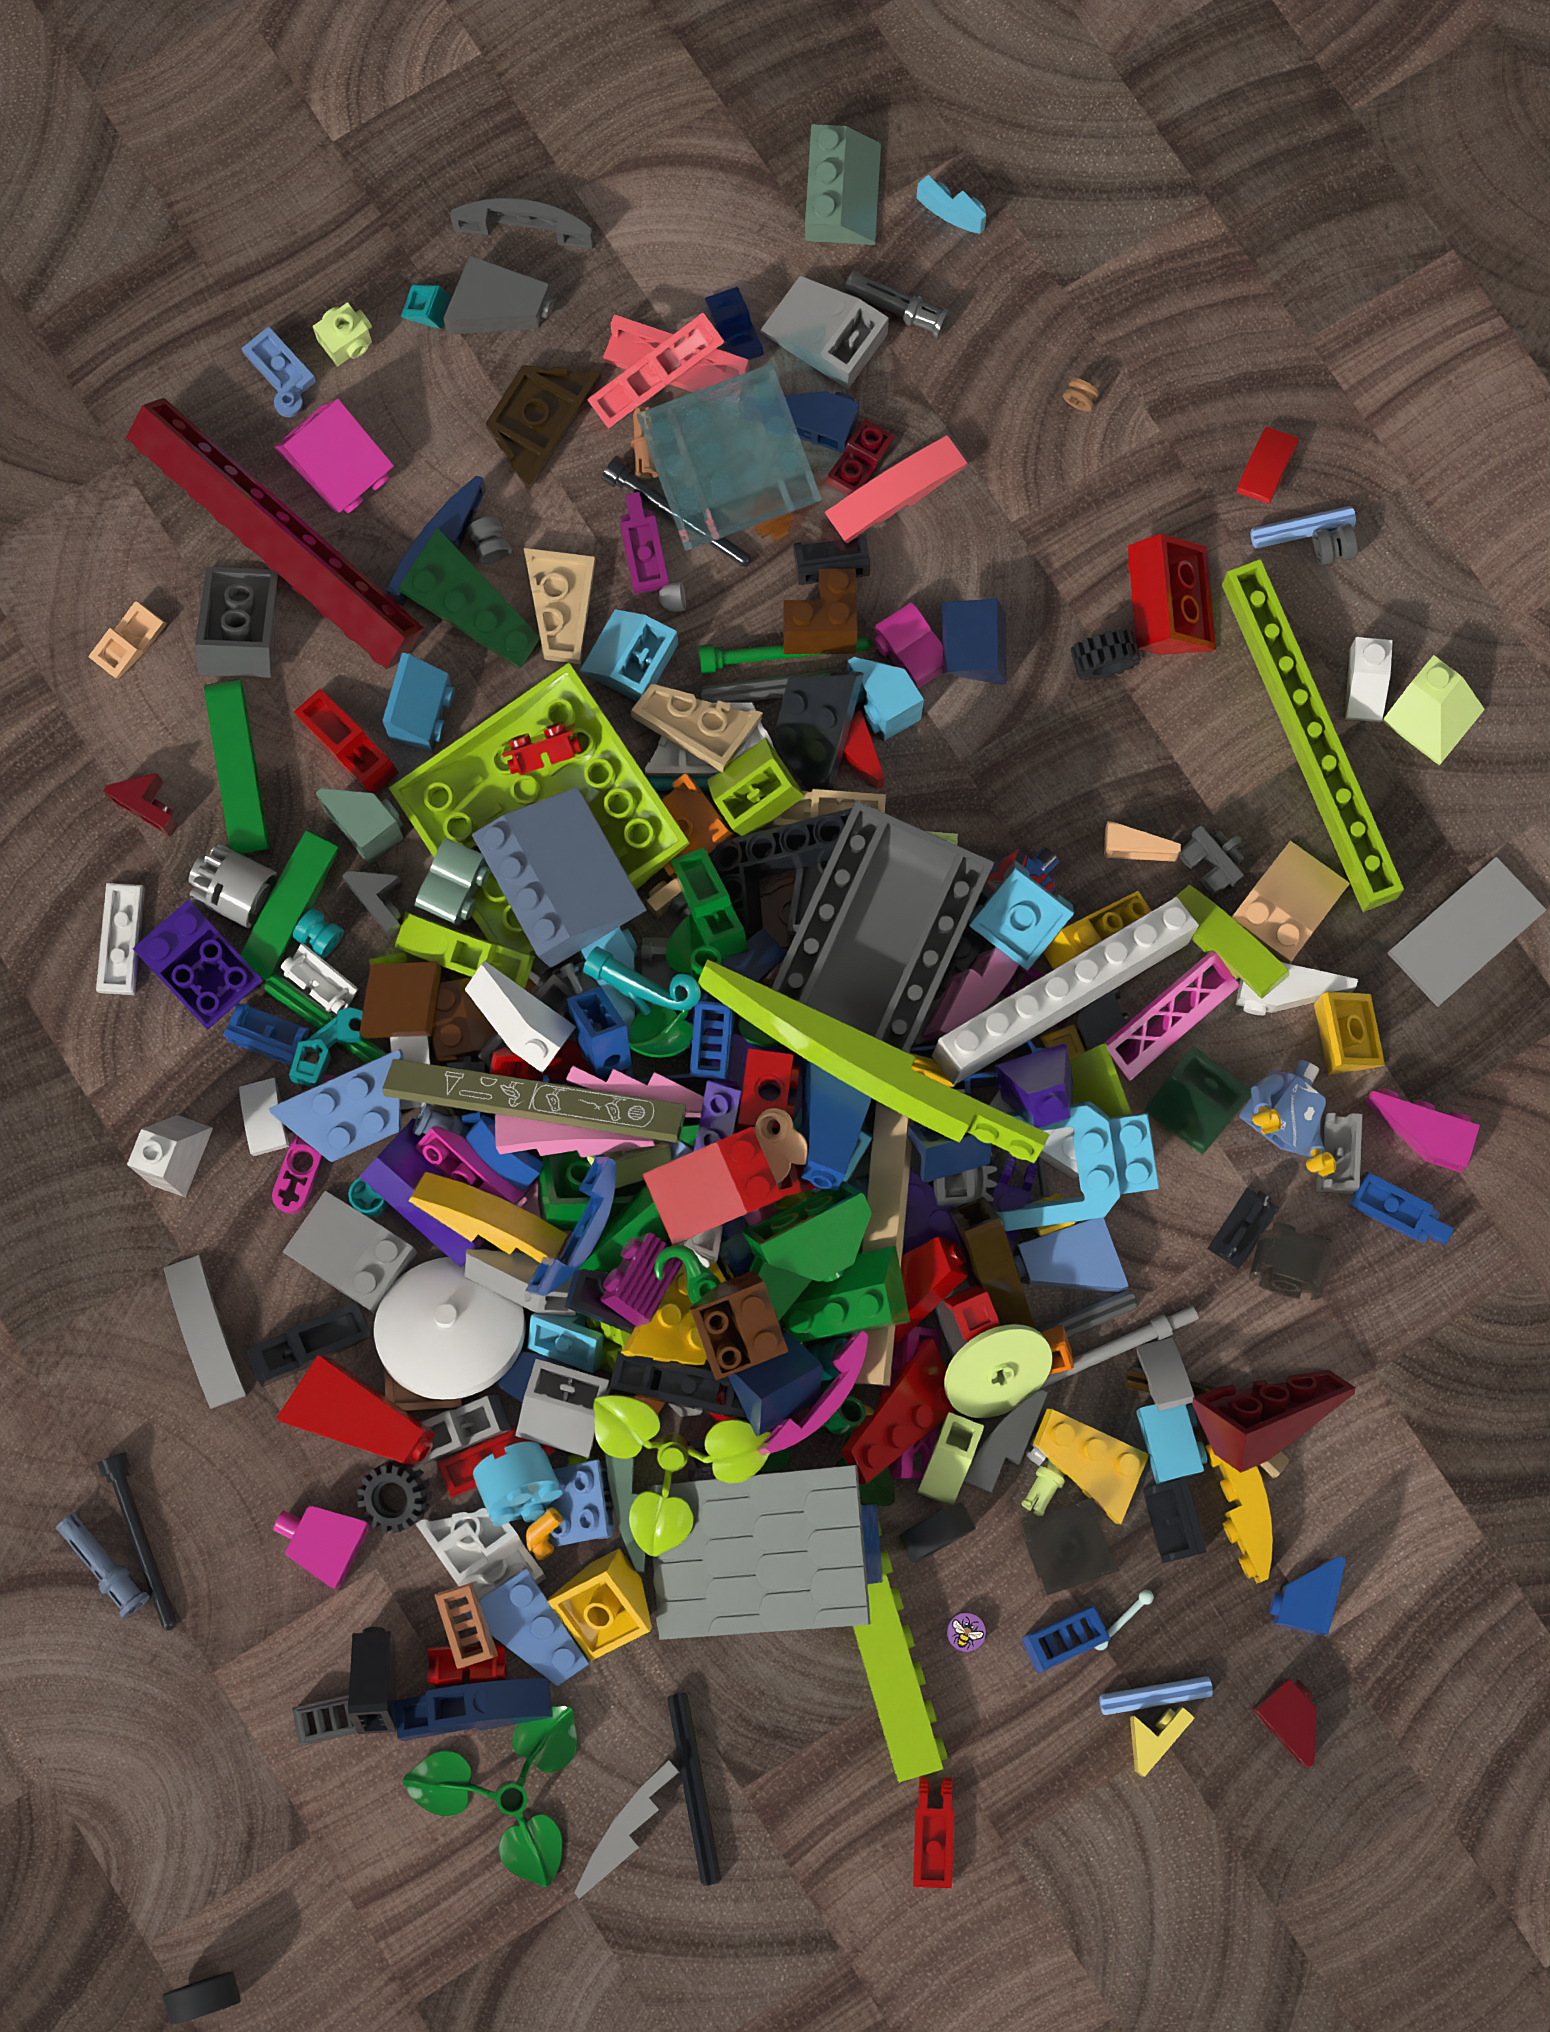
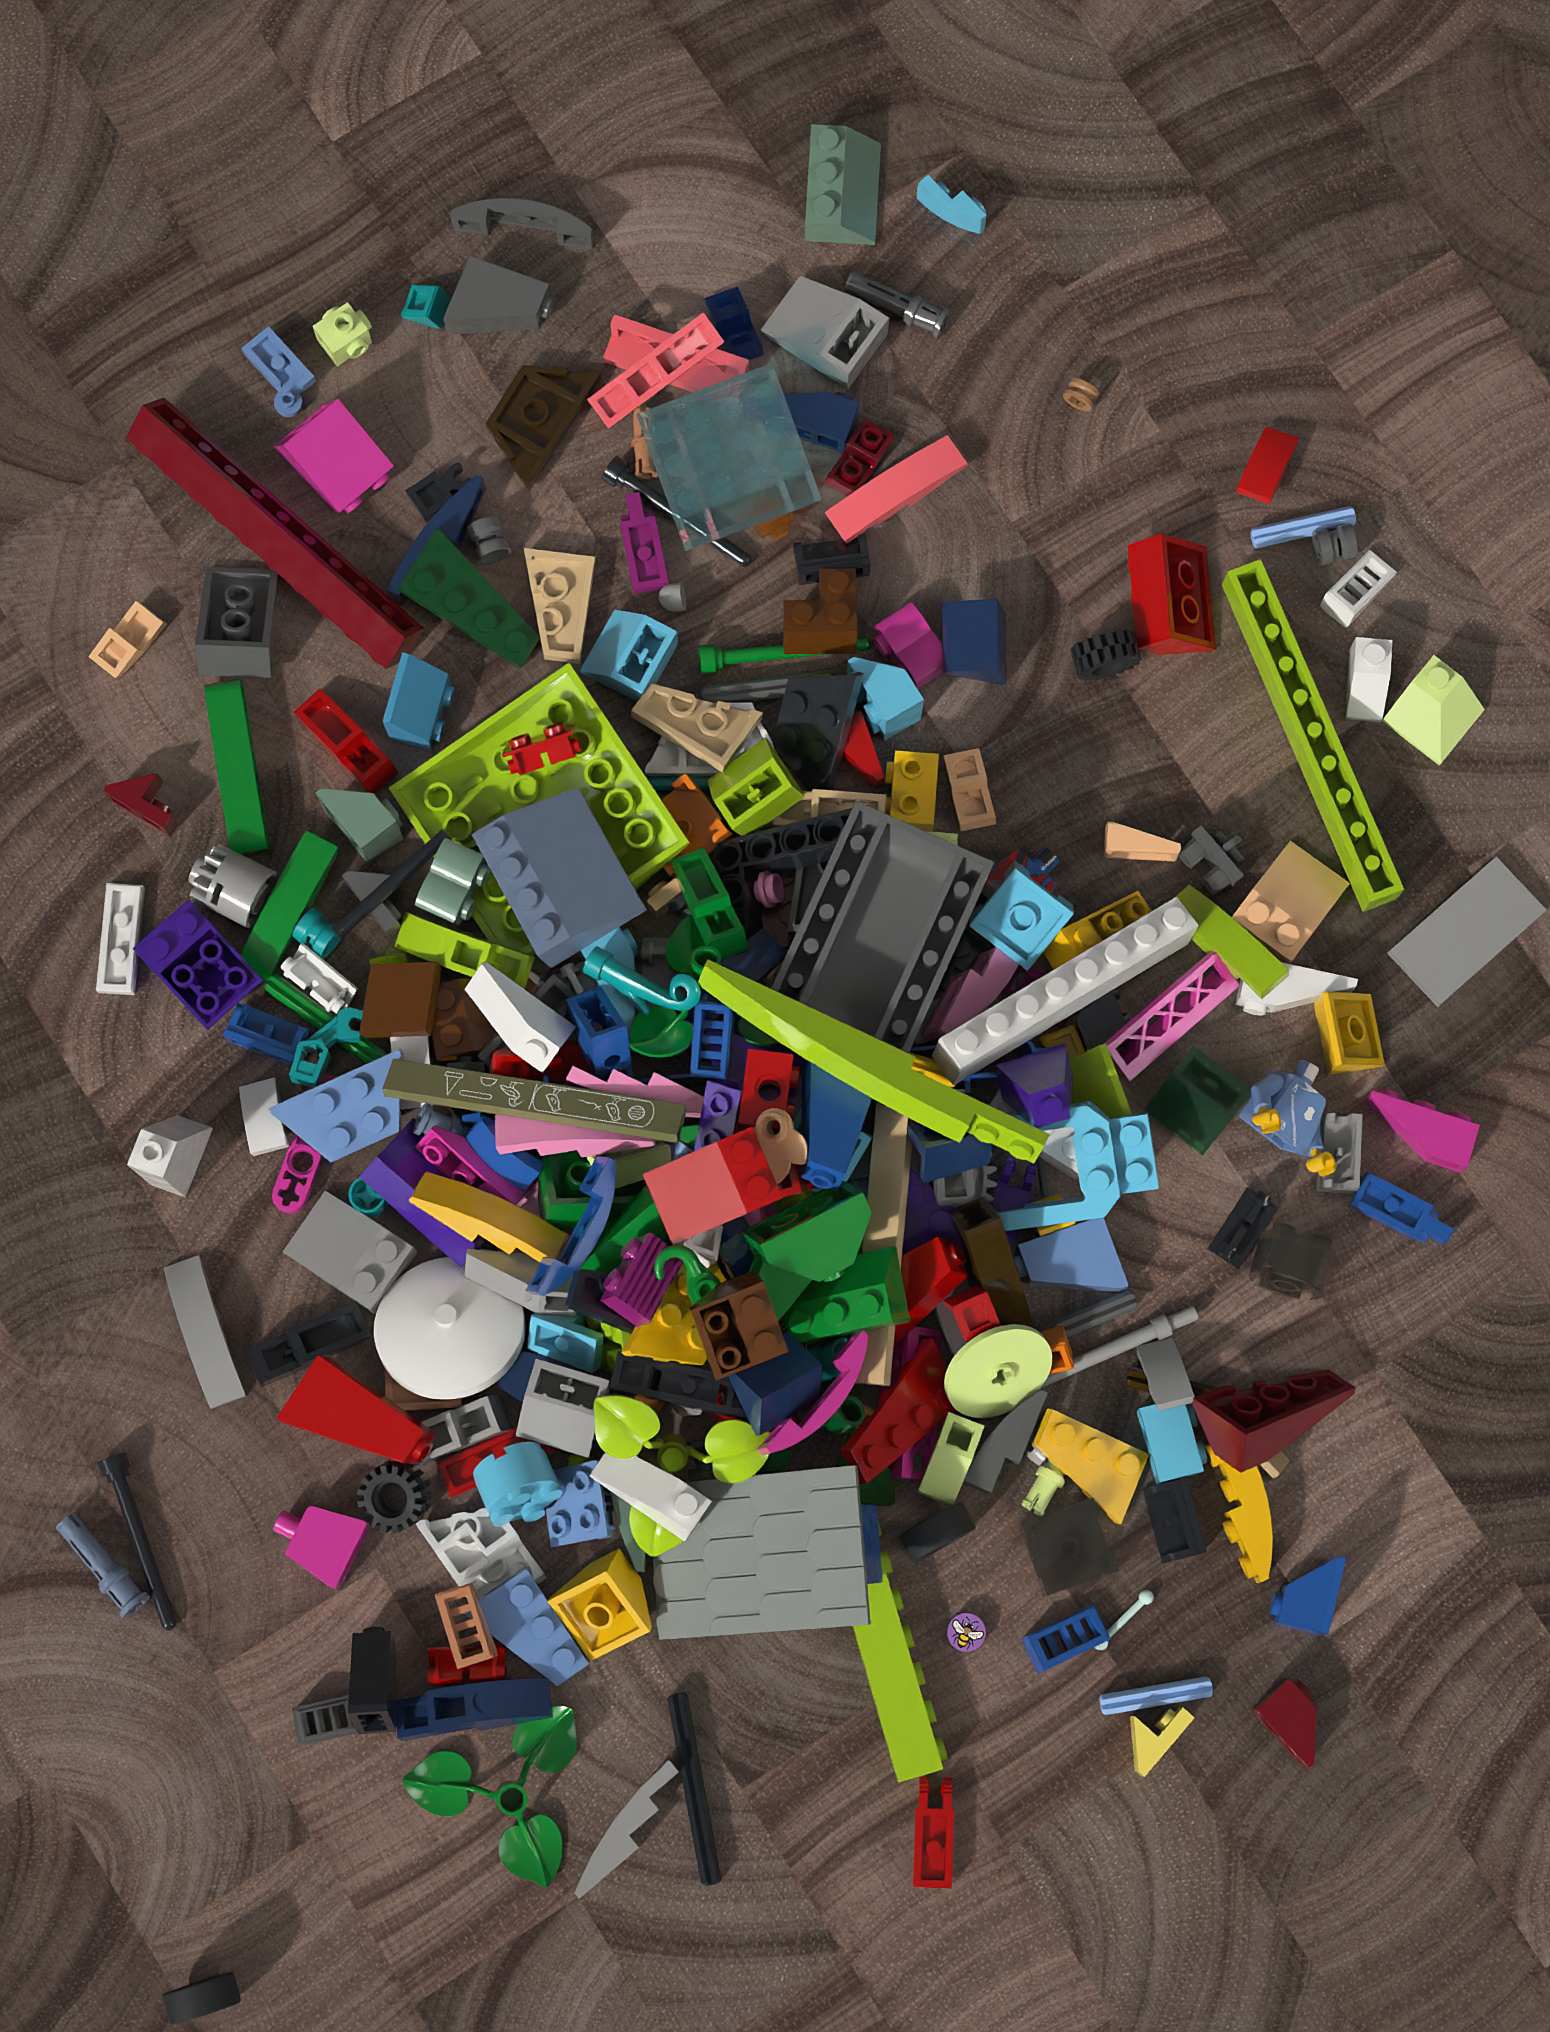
(389, 885): none -> black bar
(433, 492): none -> black plate
(538, 1534): light orange arm -> none
(653, 1492): none -> white slope
(769, 889): none -> bright pink plate
(913, 788): none -> yellow brick
(969, 789): none -> light nougat slope
(1342, 604): none -> white slope

